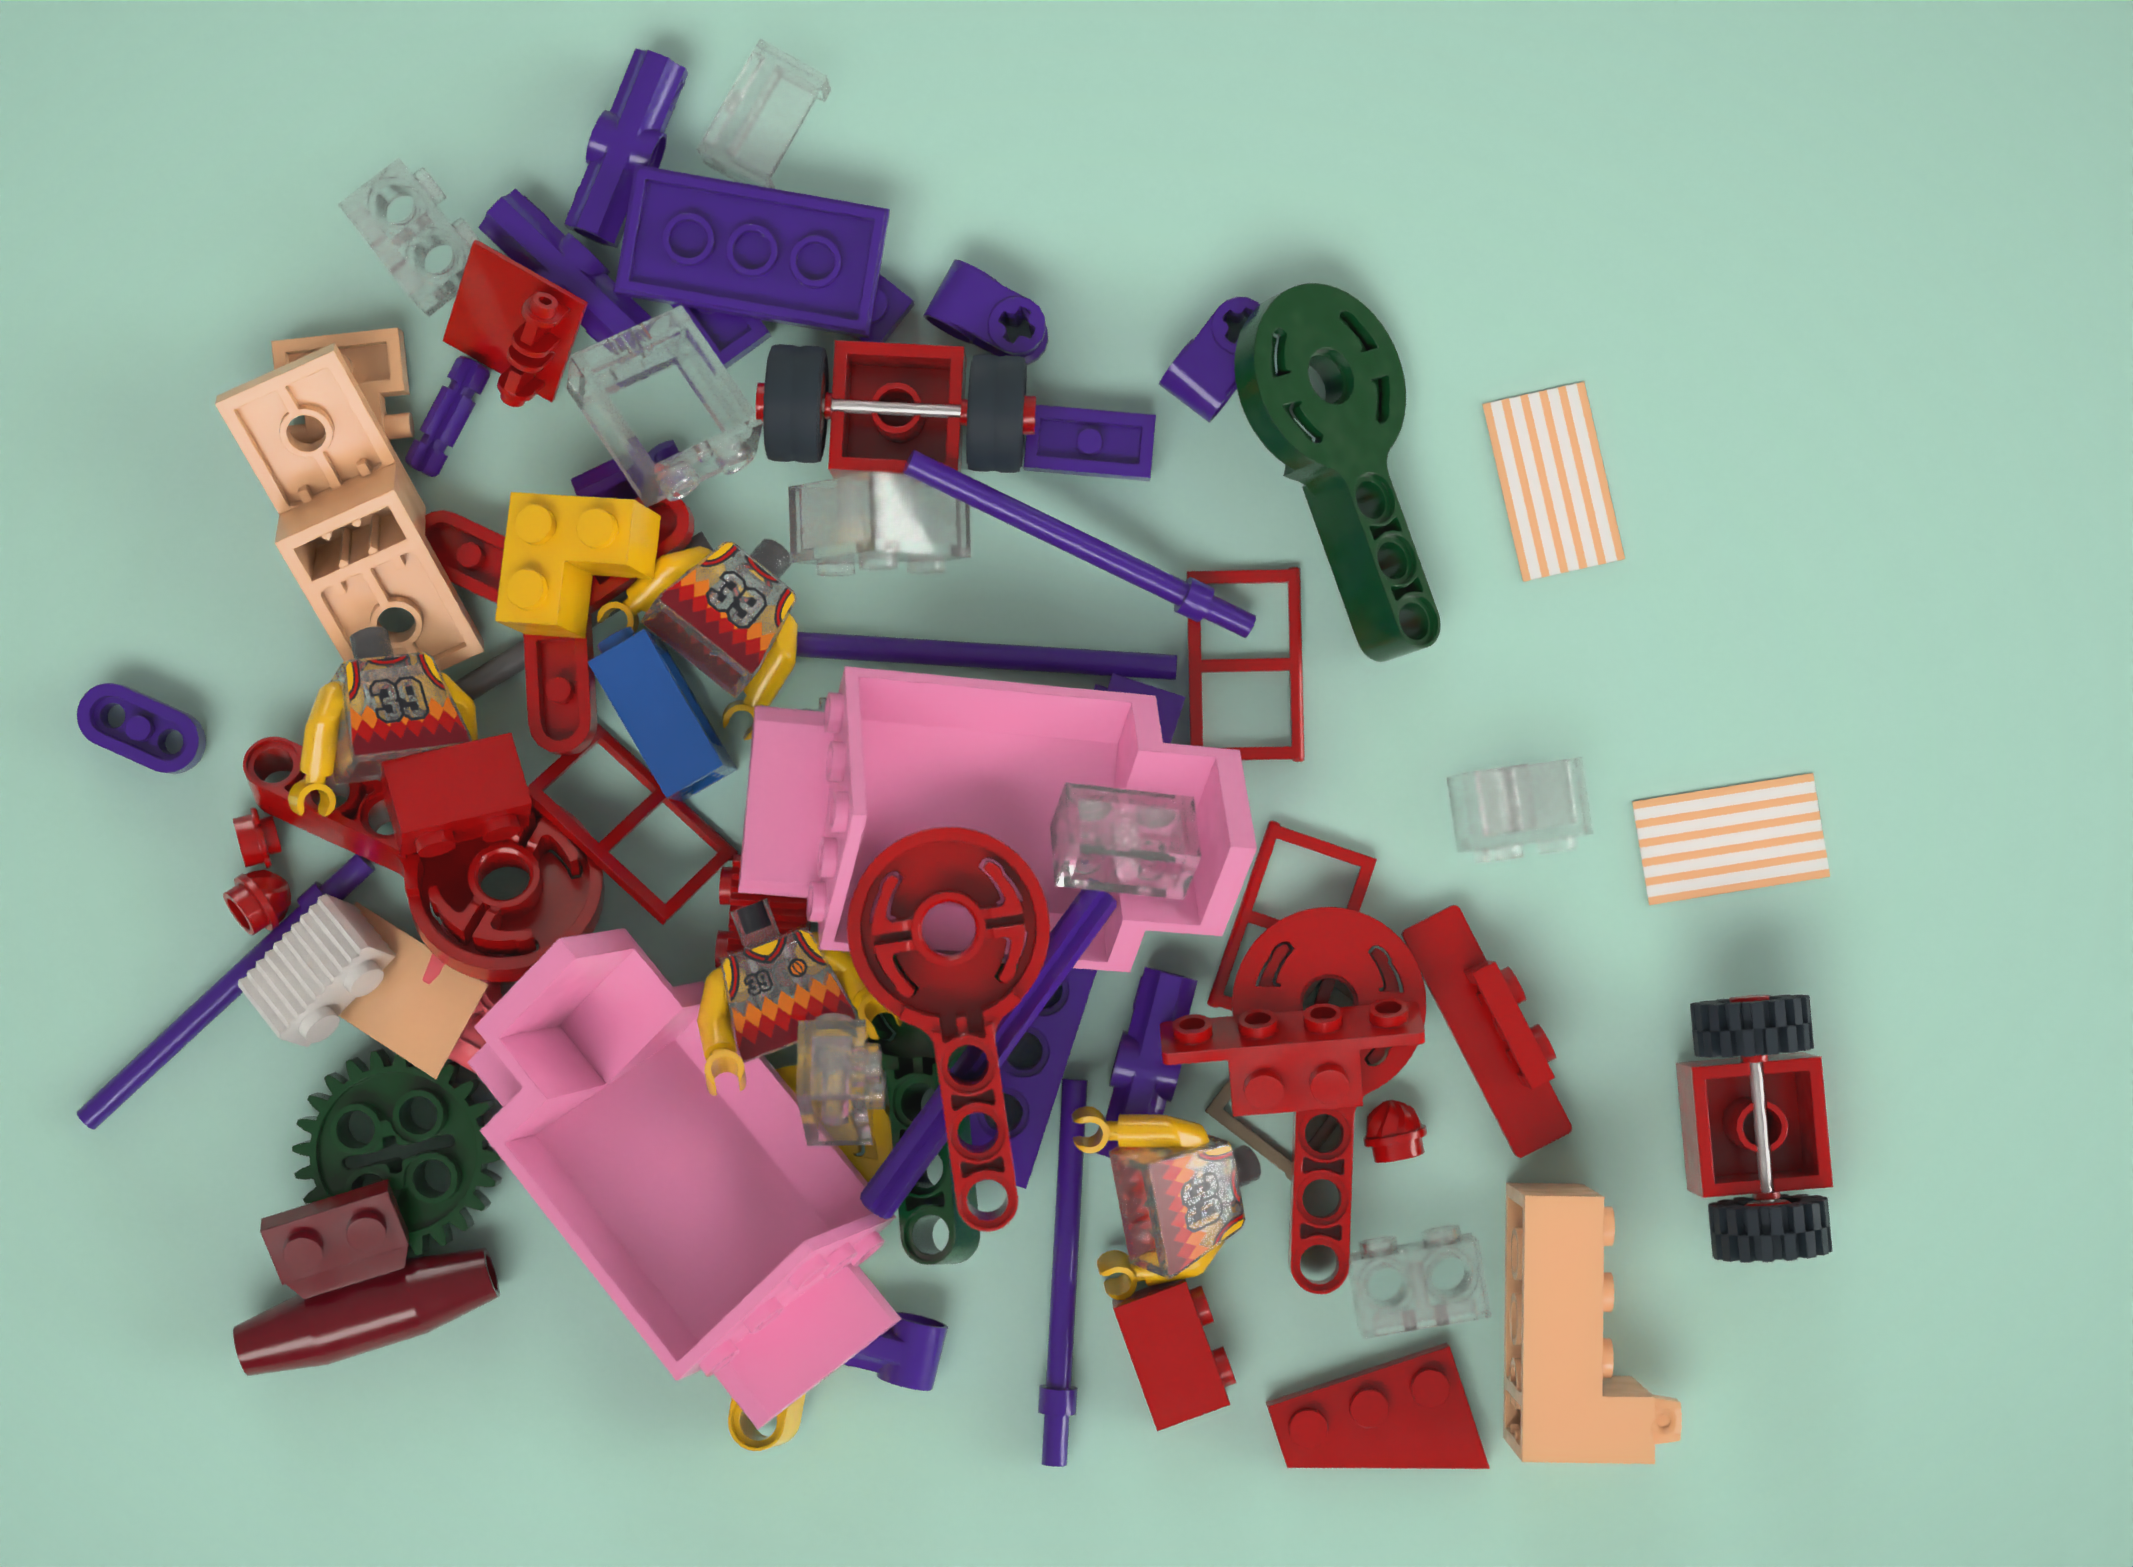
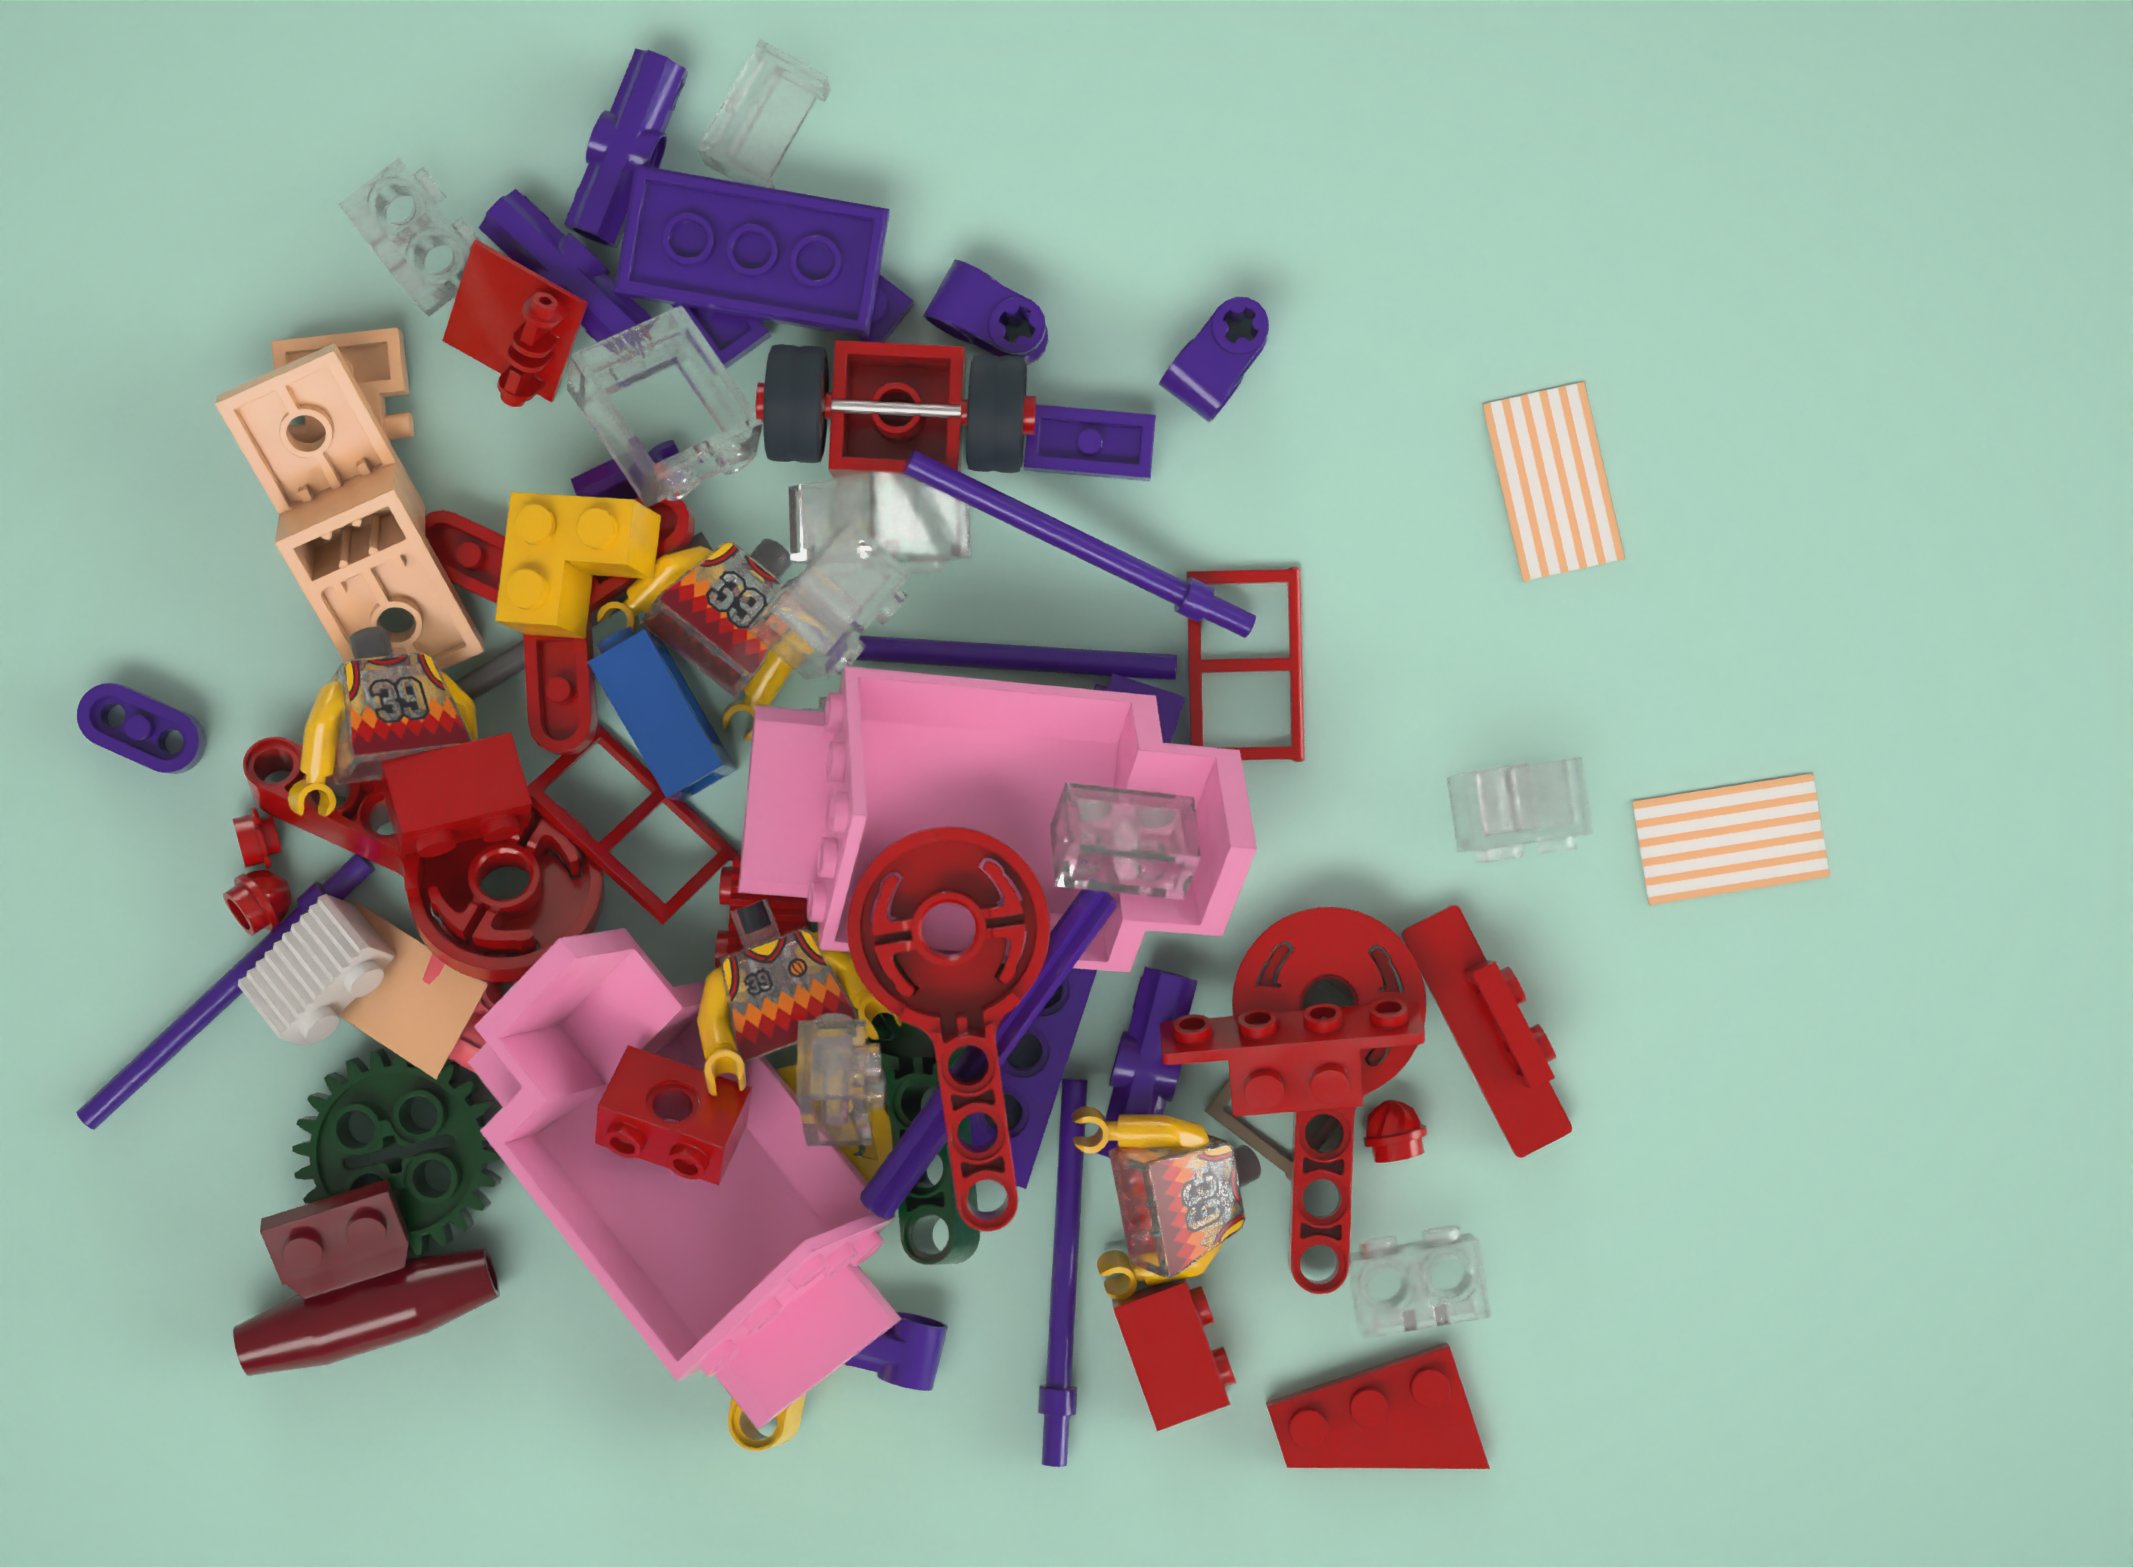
(447, 416): dark purple axle -> none
(657, 1088): none -> red brick
(827, 607): none -> clear brick
(1247, 915): red window -> none
(1348, 462): dark green beam -> none
(1556, 1362): light nougat hinge -> none
(1757, 1127): brick -> none

